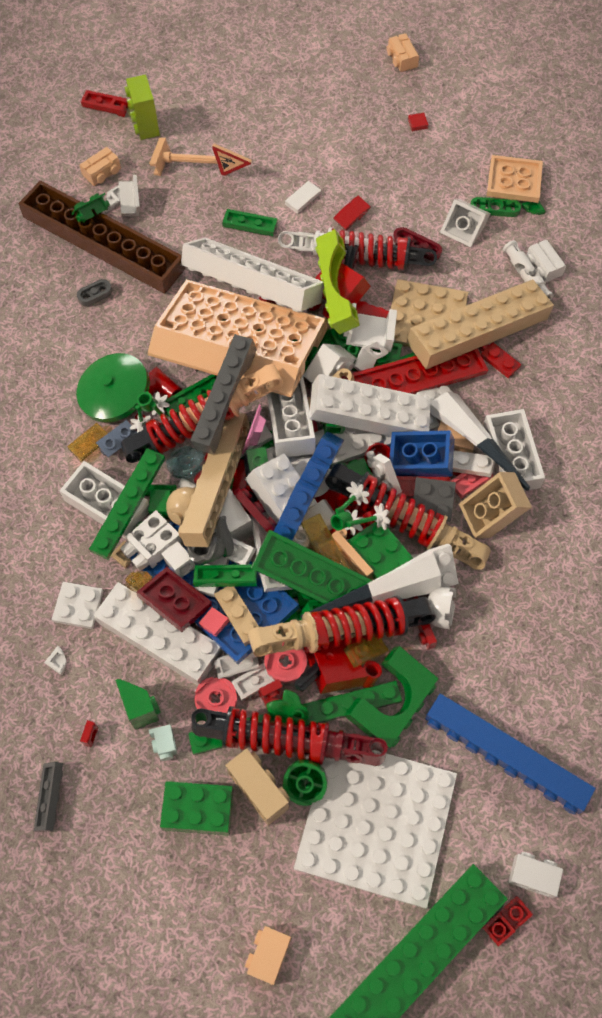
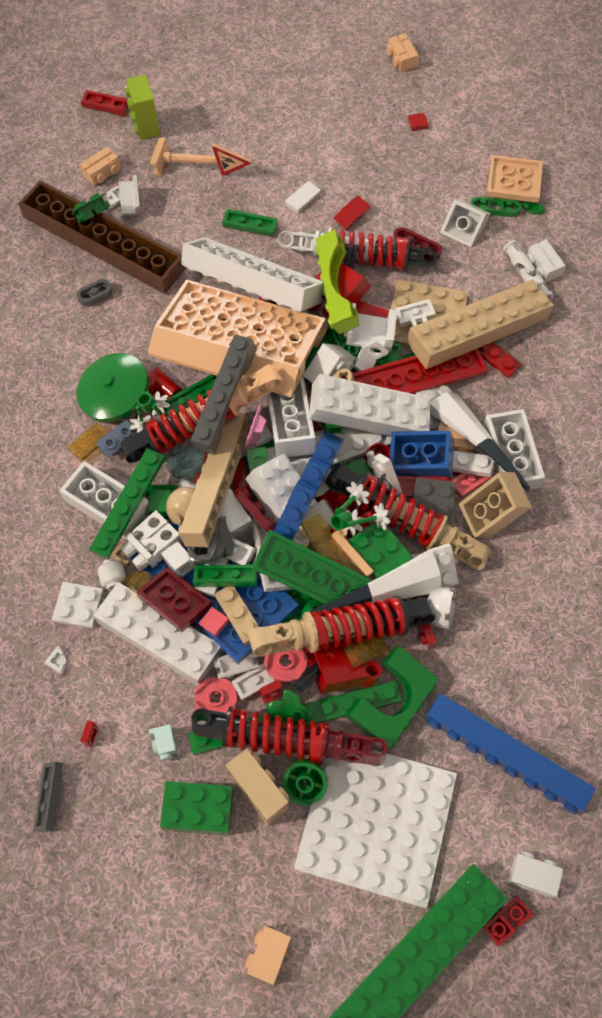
(110, 573): none -> white head
(138, 704): green slope -> none
(415, 313): none -> white hinge

